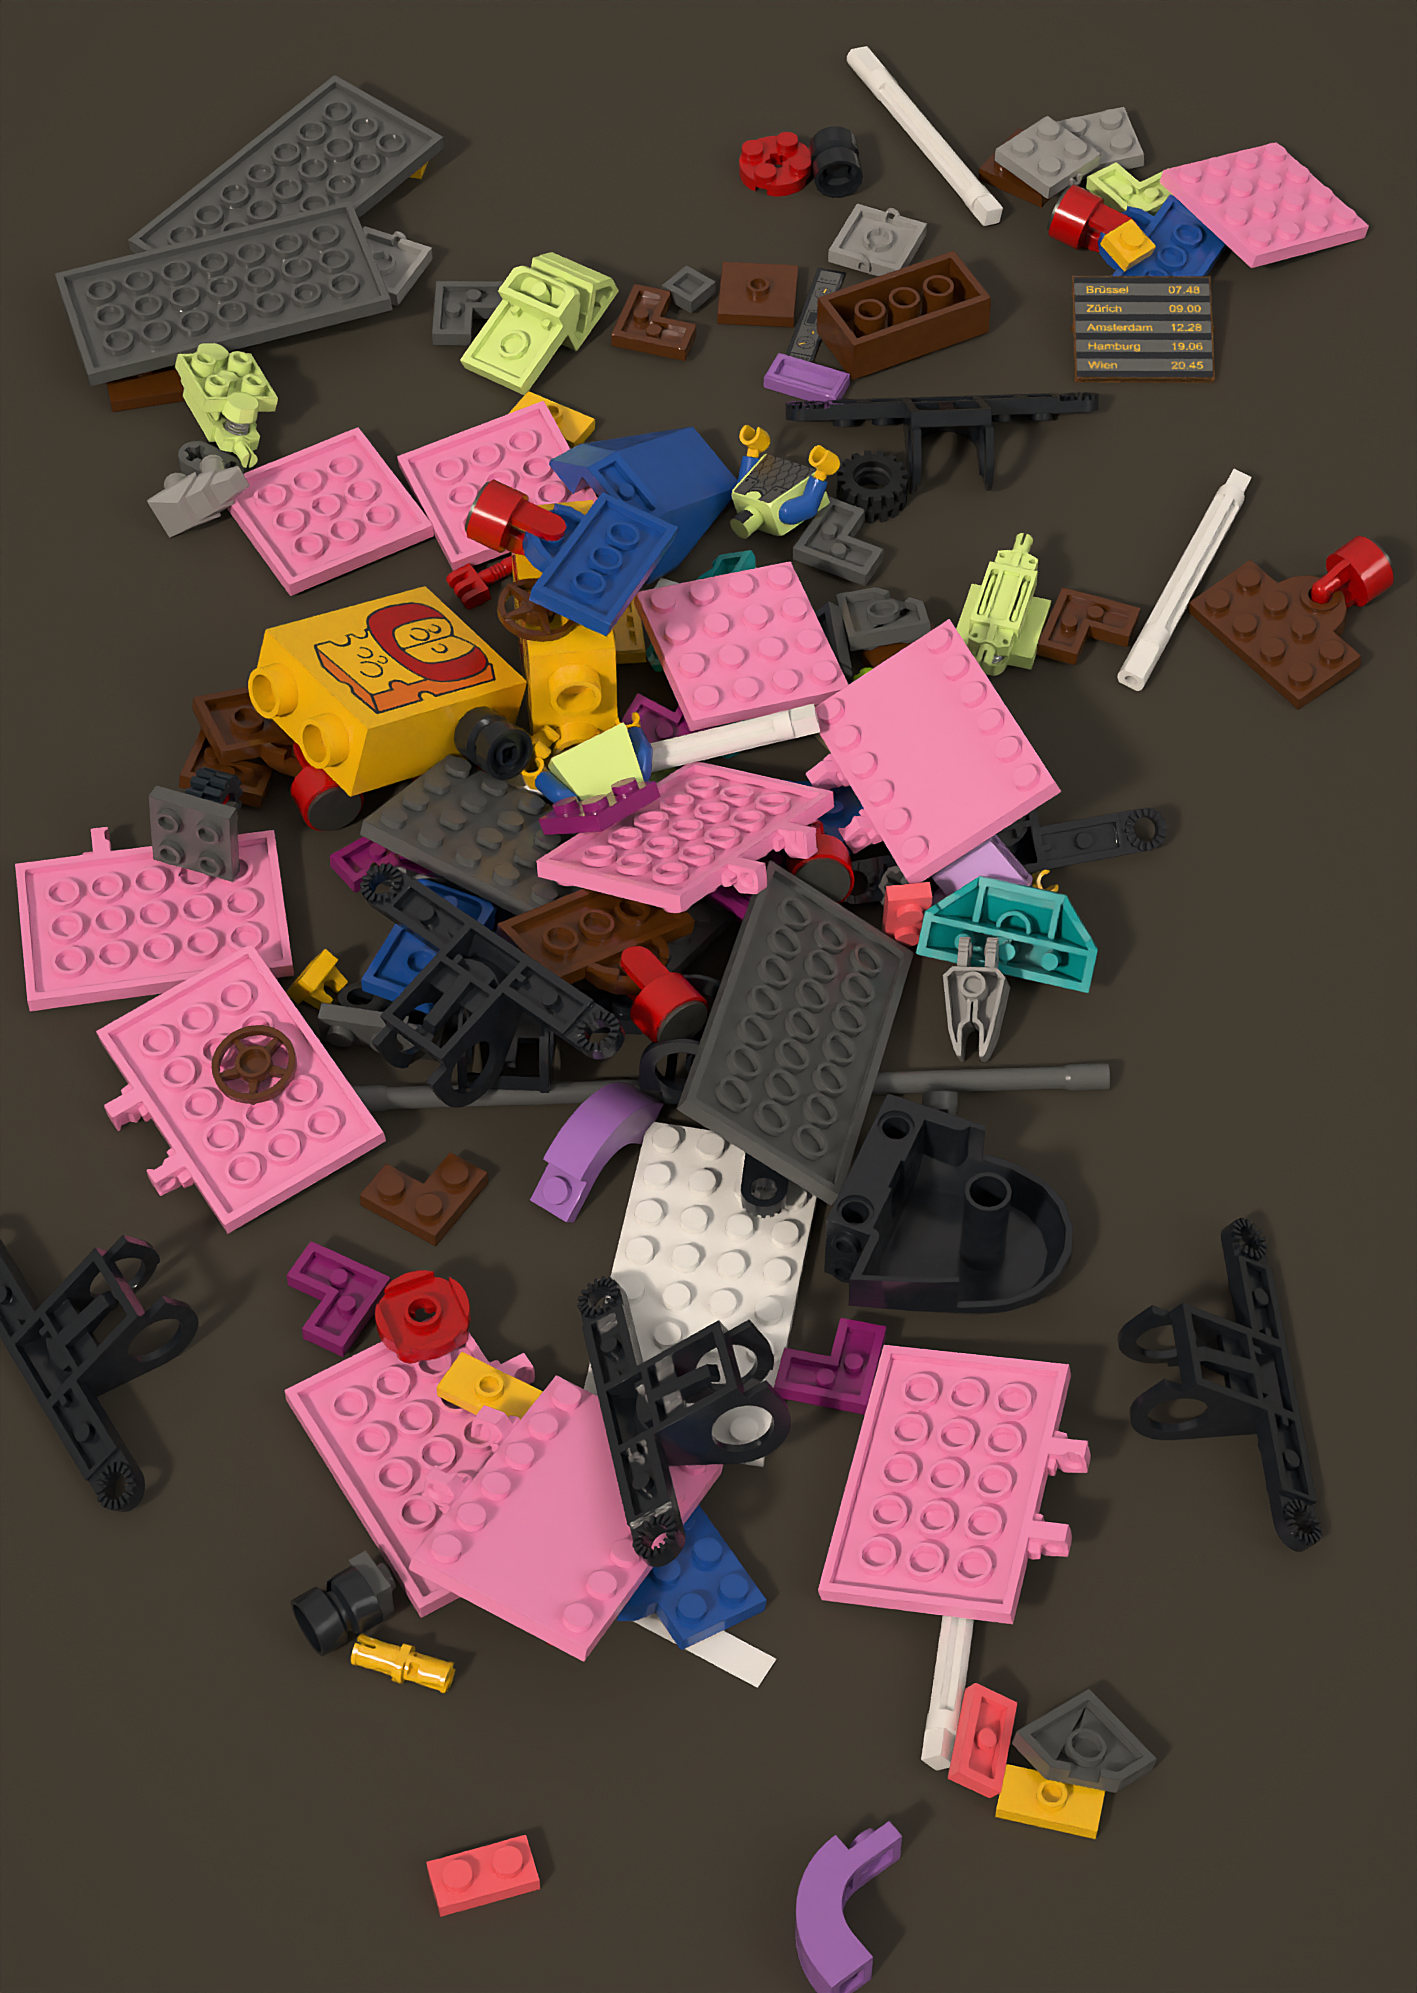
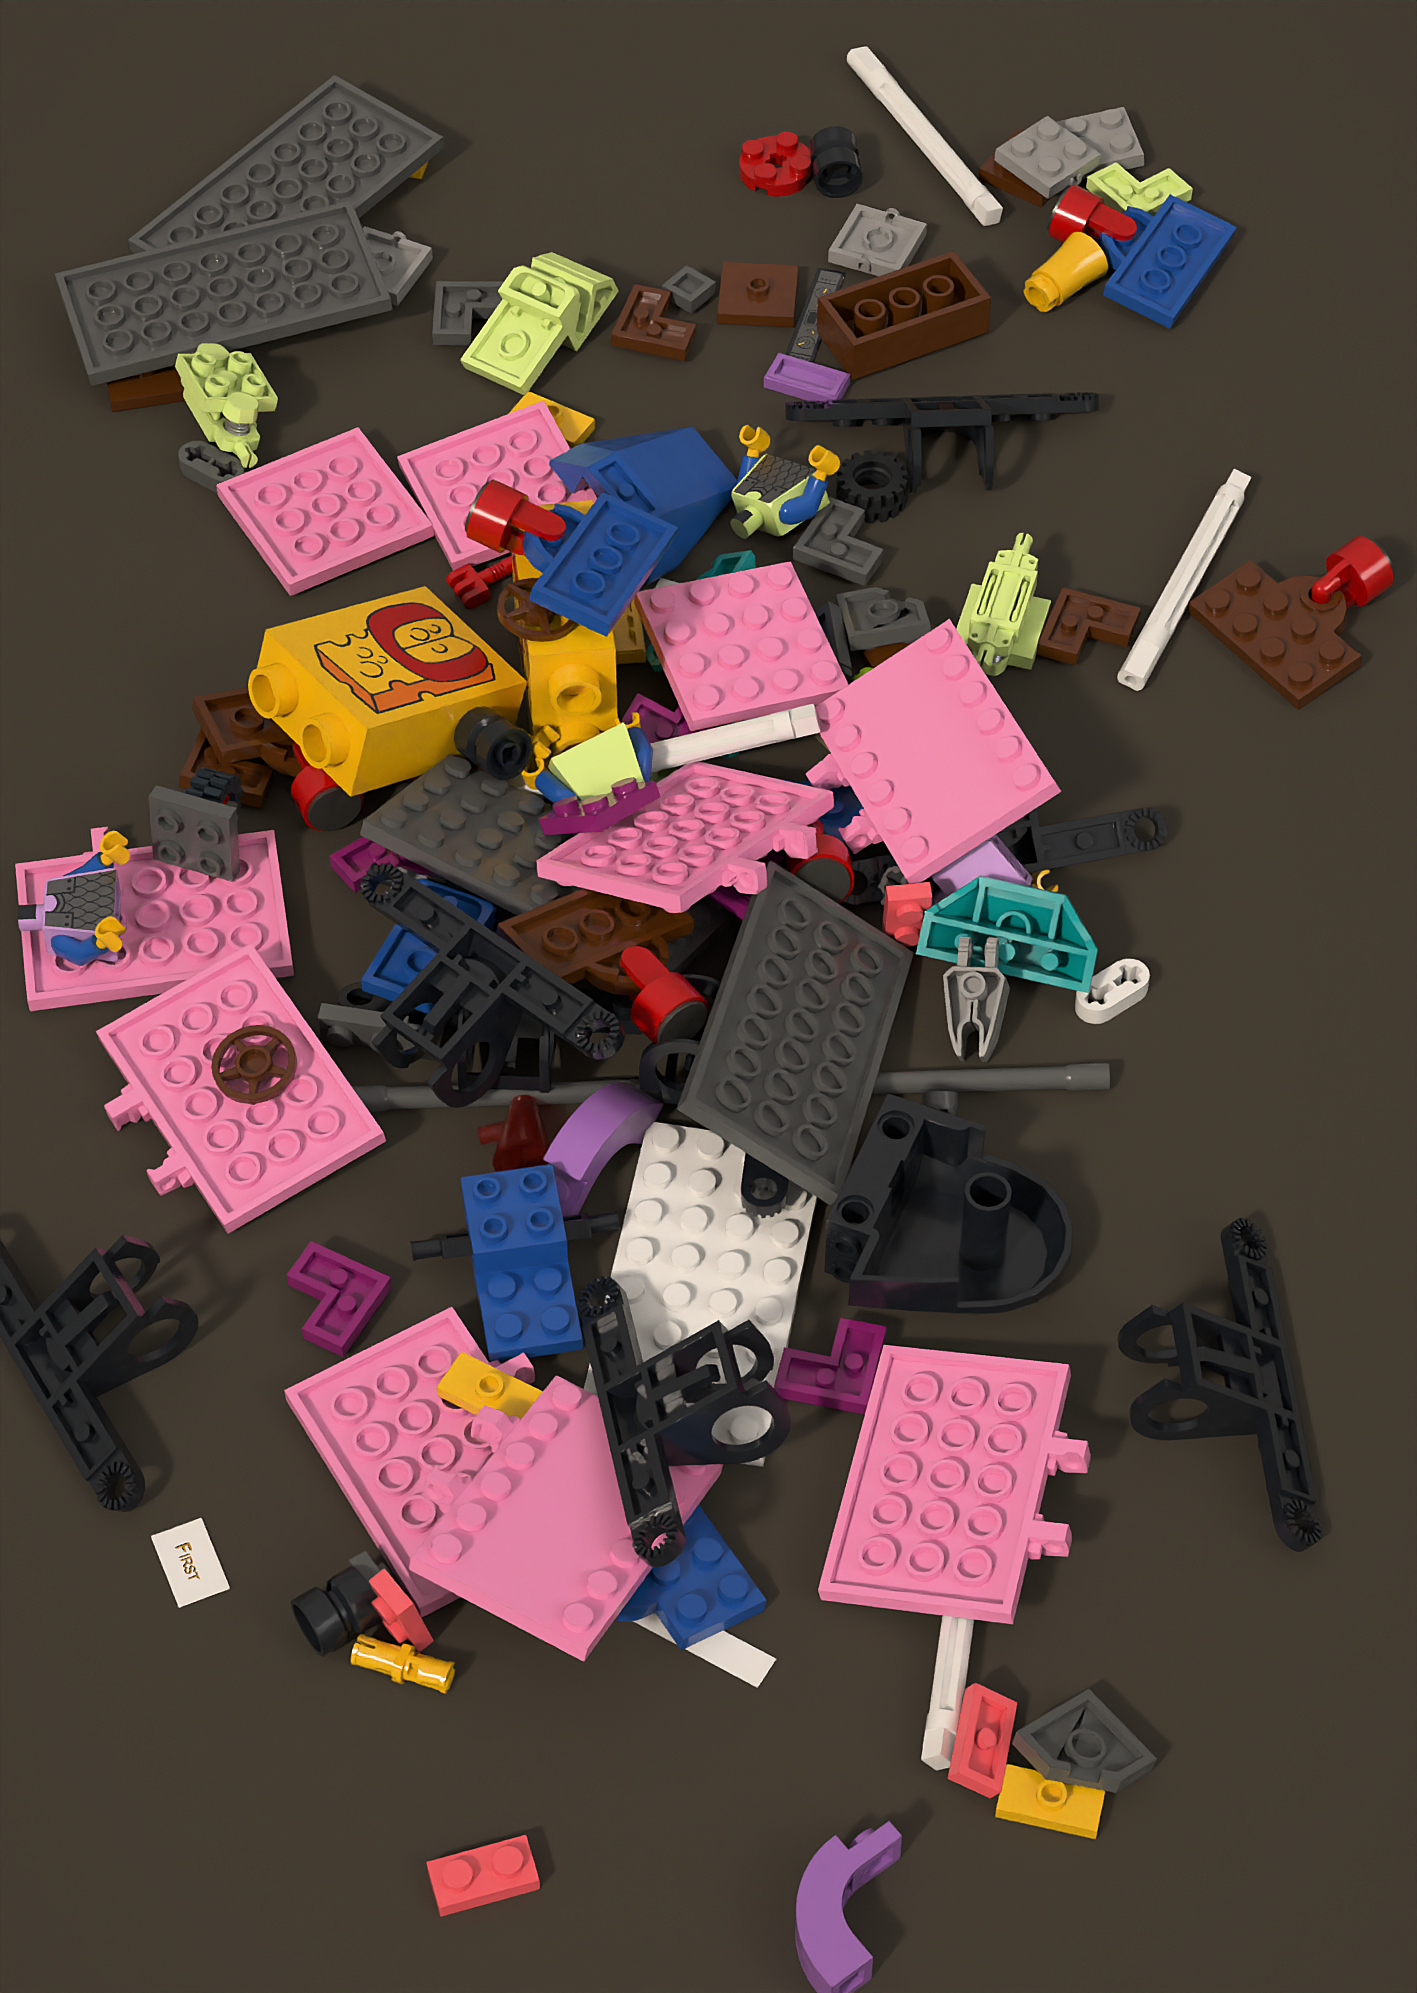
(83, 908): none -> torso
(190, 1562): none -> white sticker
(197, 498): light grey connector -> none
(316, 975): yellow tile -> none
(399, 1612): none -> coral plate
(425, 1208): reddish brown plate -> none
(428, 1339): red plate -> none
(520, 1137): none -> clear red piece
(520, 1260): none -> blue piece
(1066, 272): none -> yellow plant
(1116, 995): none -> white beam
(1127, 245): yellow plate -> none
(1143, 329): piece -> none
(1264, 204): bright pink plate -> none

